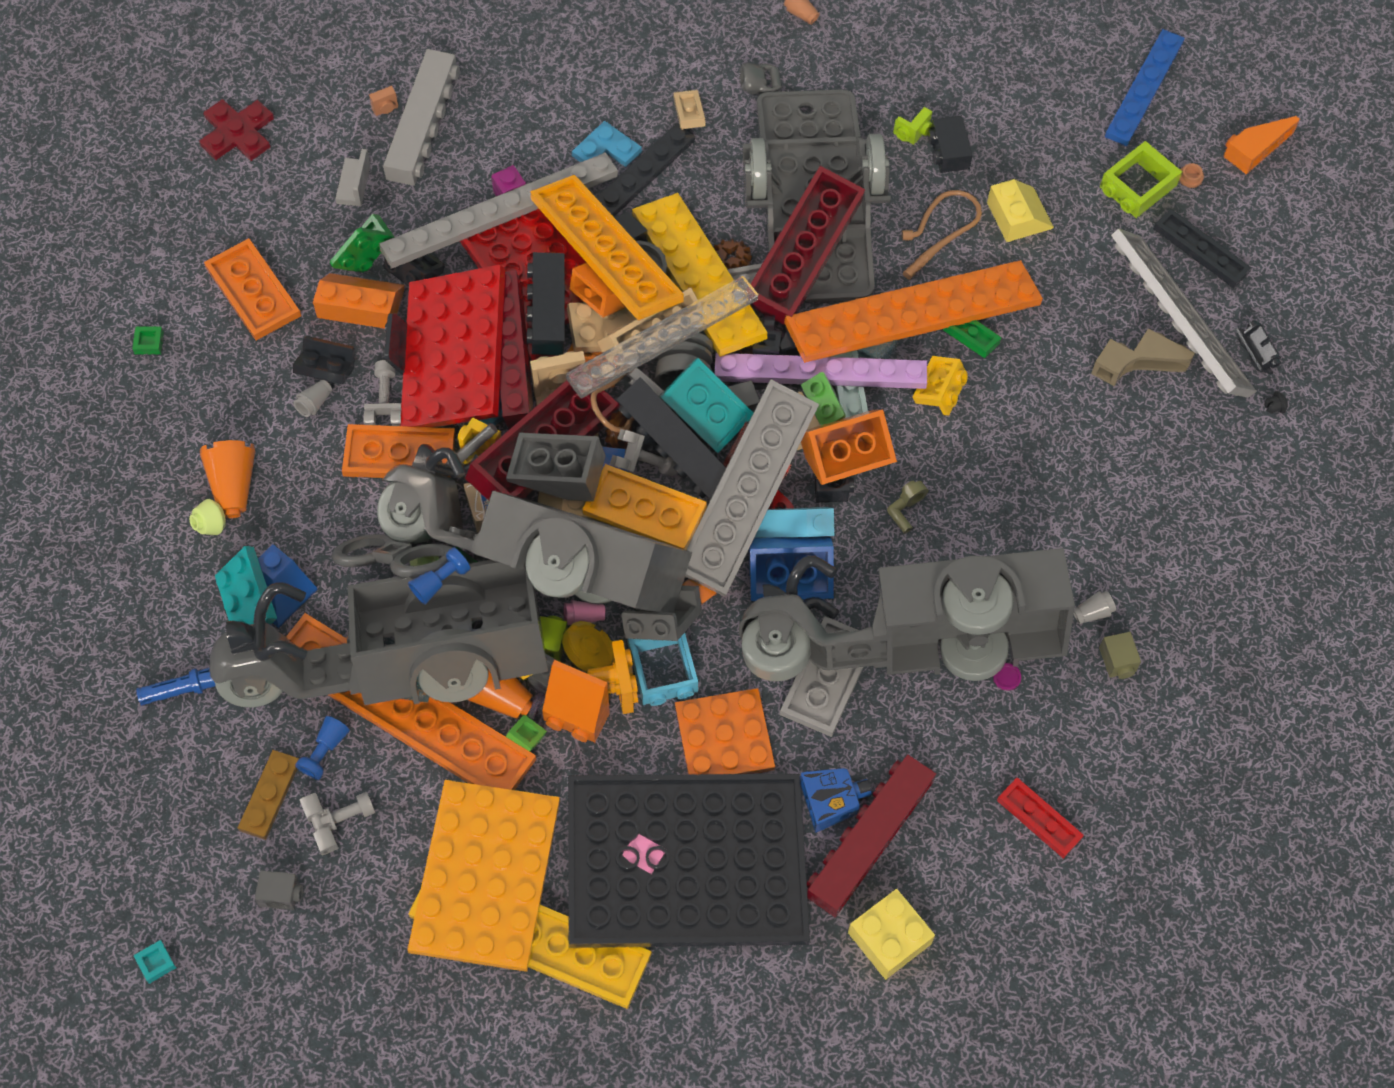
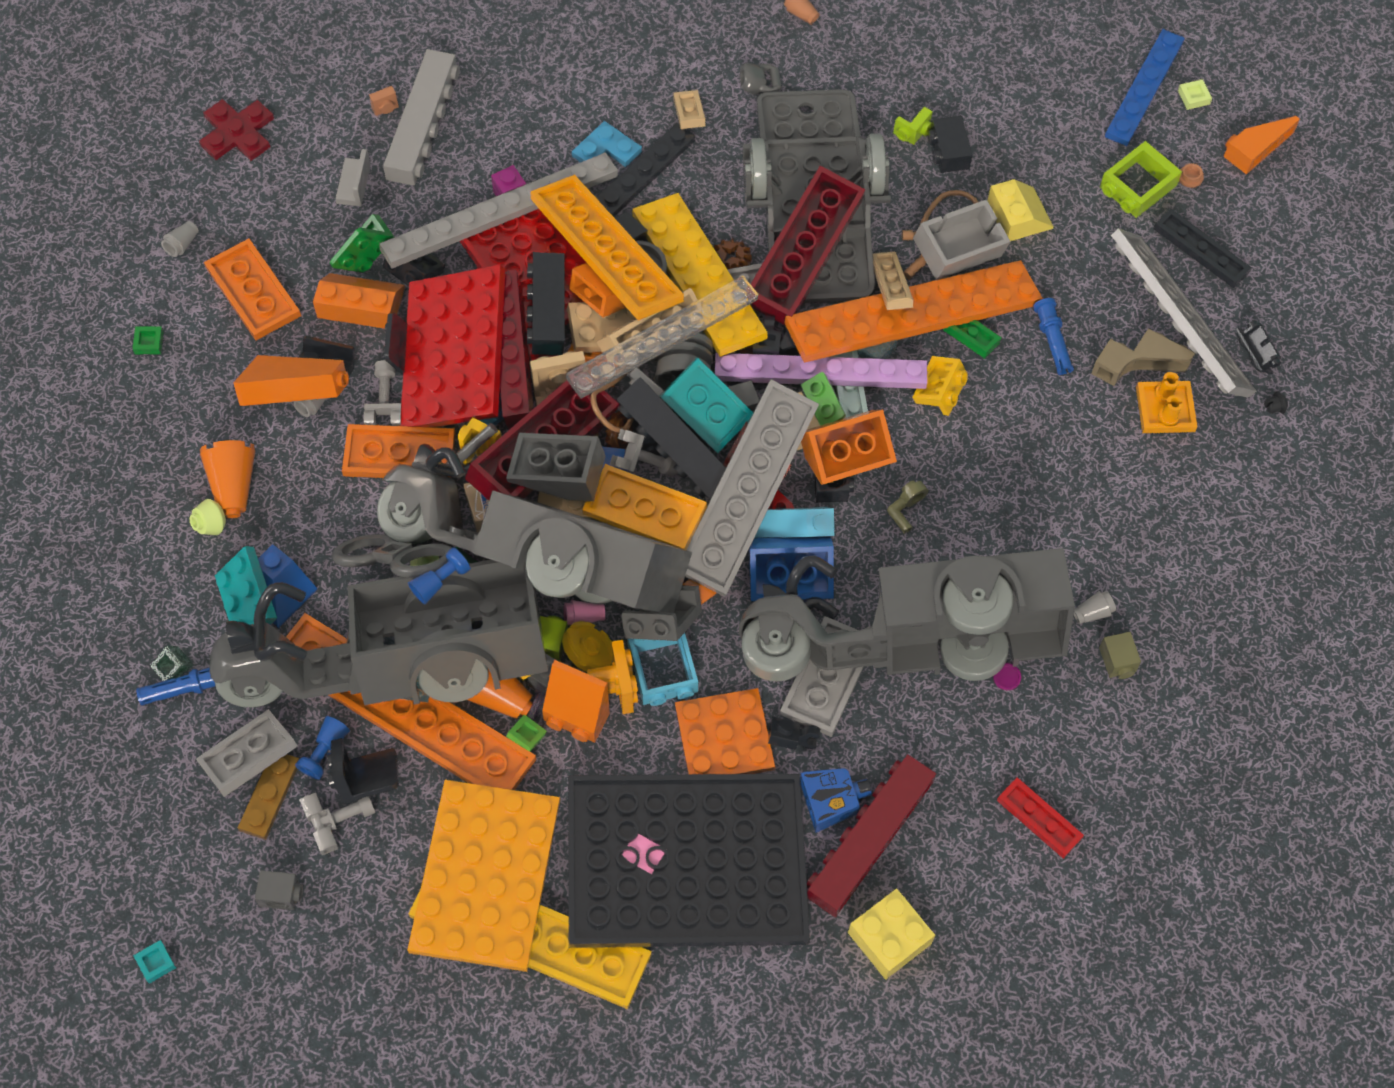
(171, 663): none -> clear green slope
(179, 239): none -> light grey cone
(246, 752): none -> light grey plate
(290, 379): none -> orange slope
(361, 775): none -> black bracket
(789, 735): none -> black plate
(892, 281): none -> tan tile
(961, 240): none -> light grey piece
(1051, 326): none -> blue pin
(1166, 405): none -> light orange plate
(1194, 94): none -> yellowish green plate

